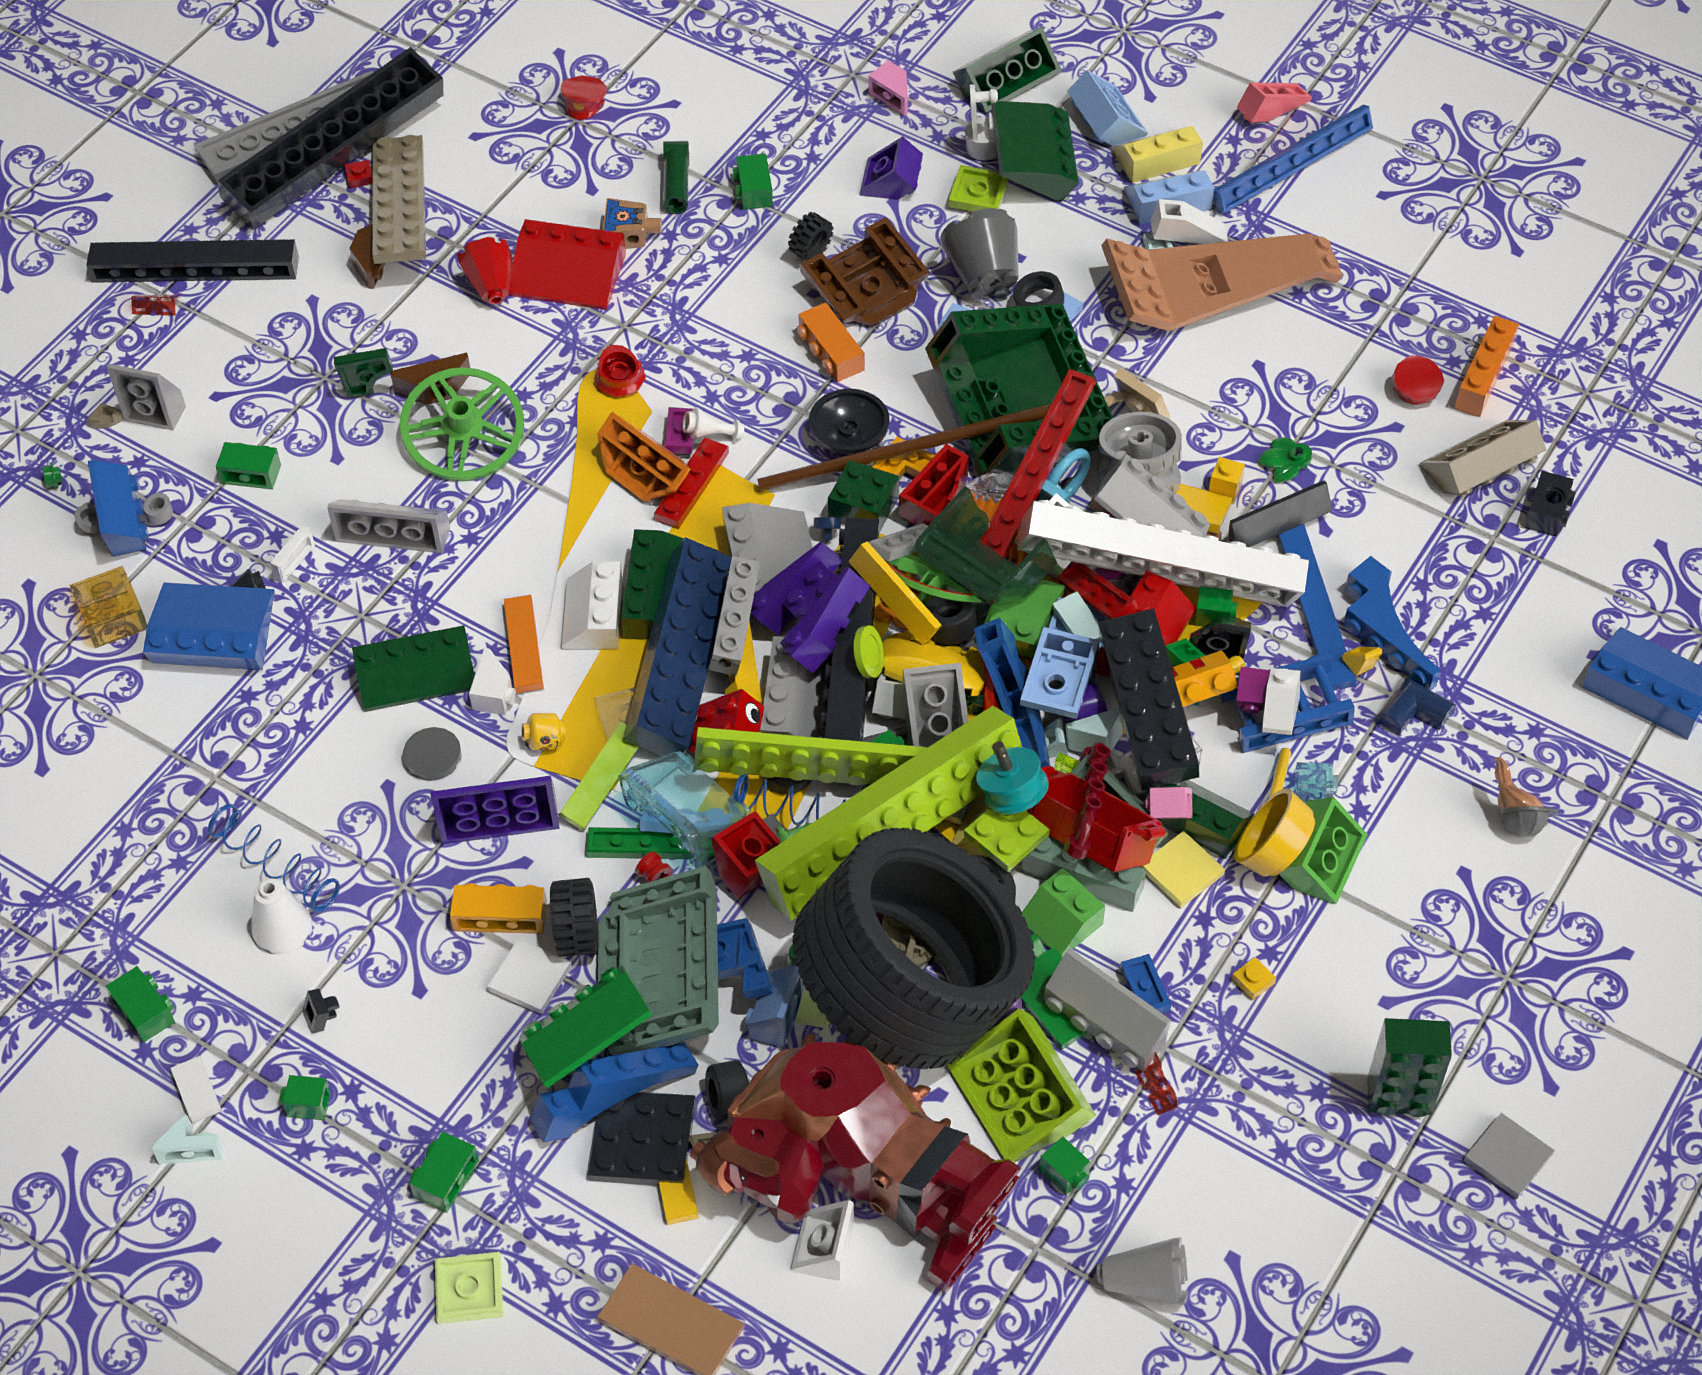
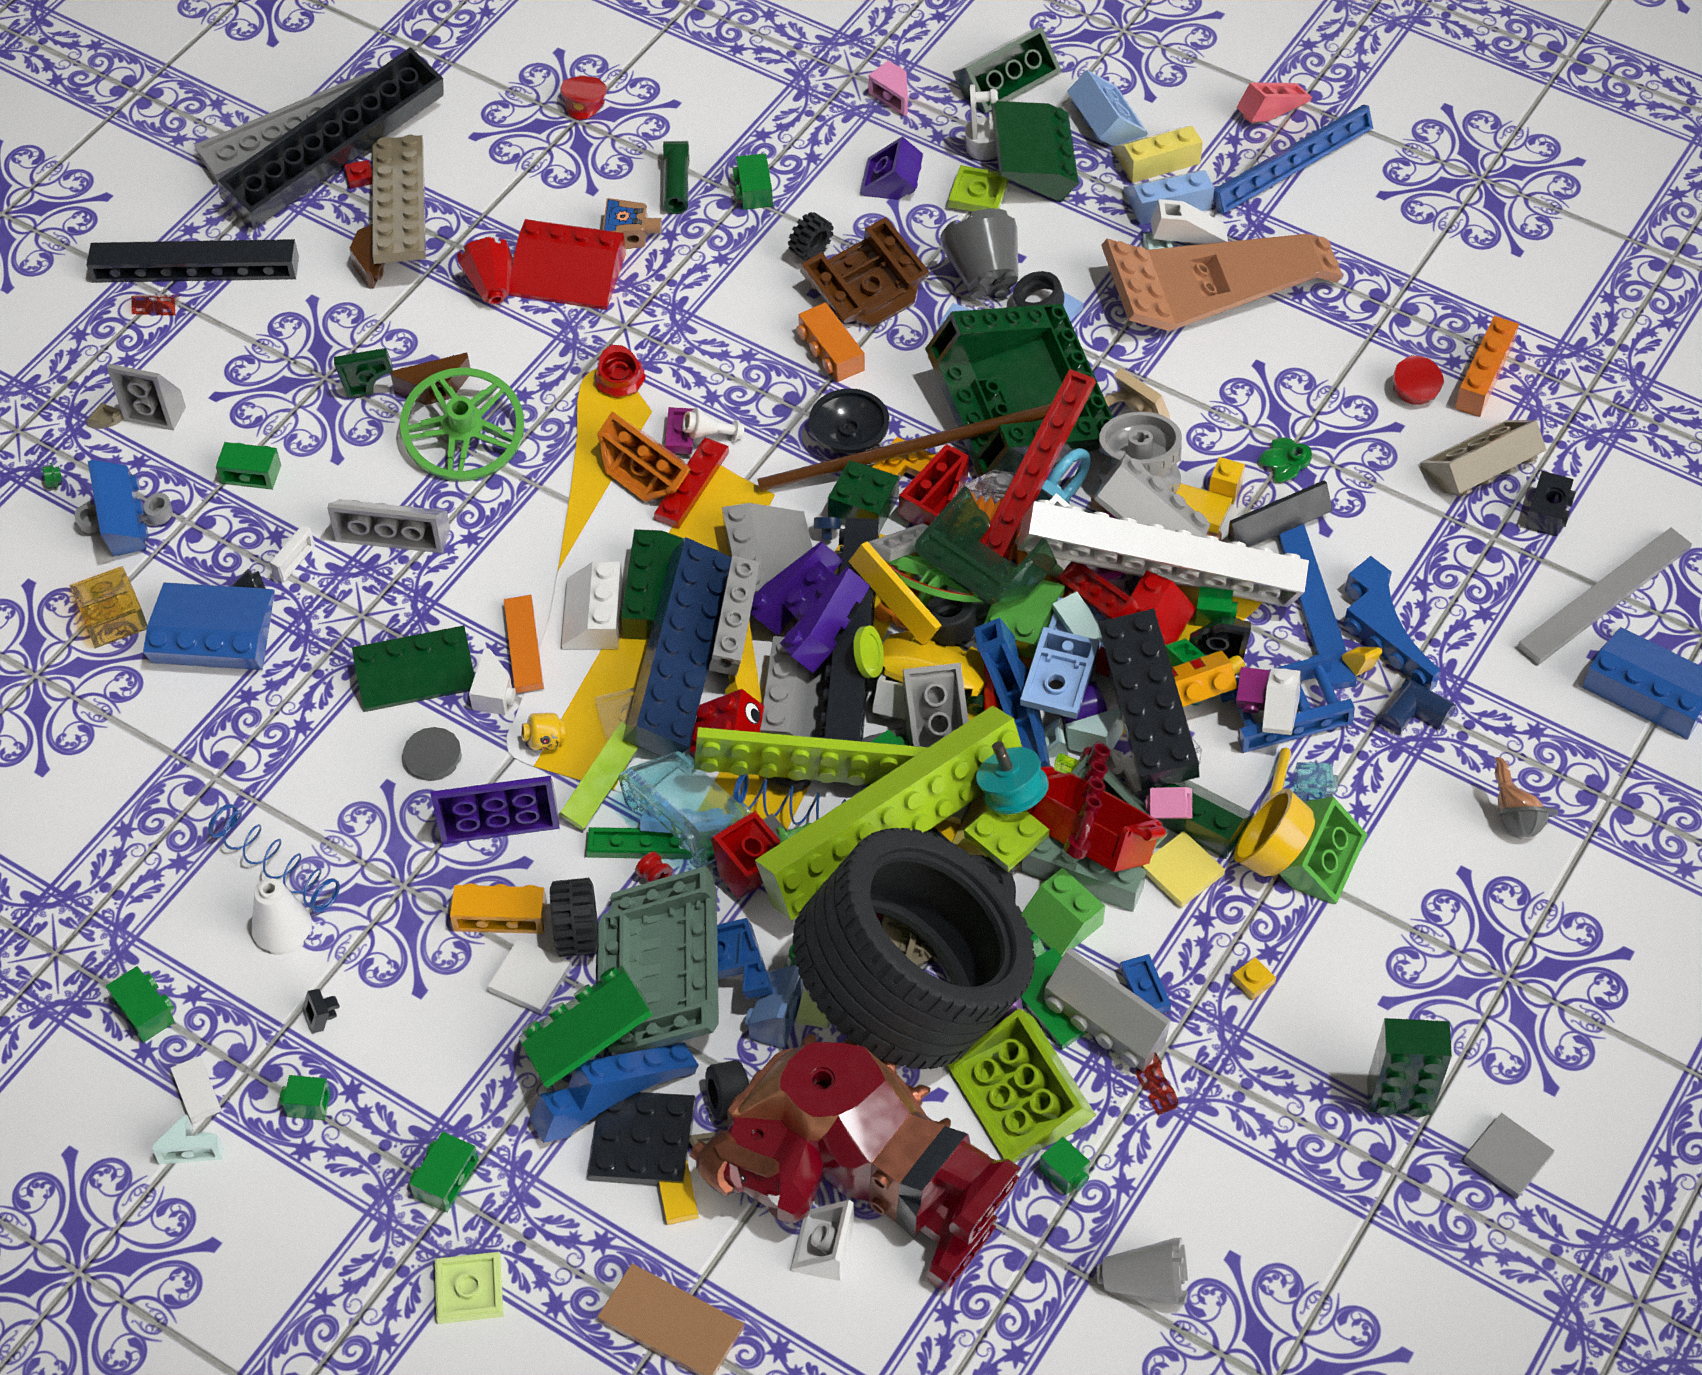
(1604, 596): none -> light grey tile

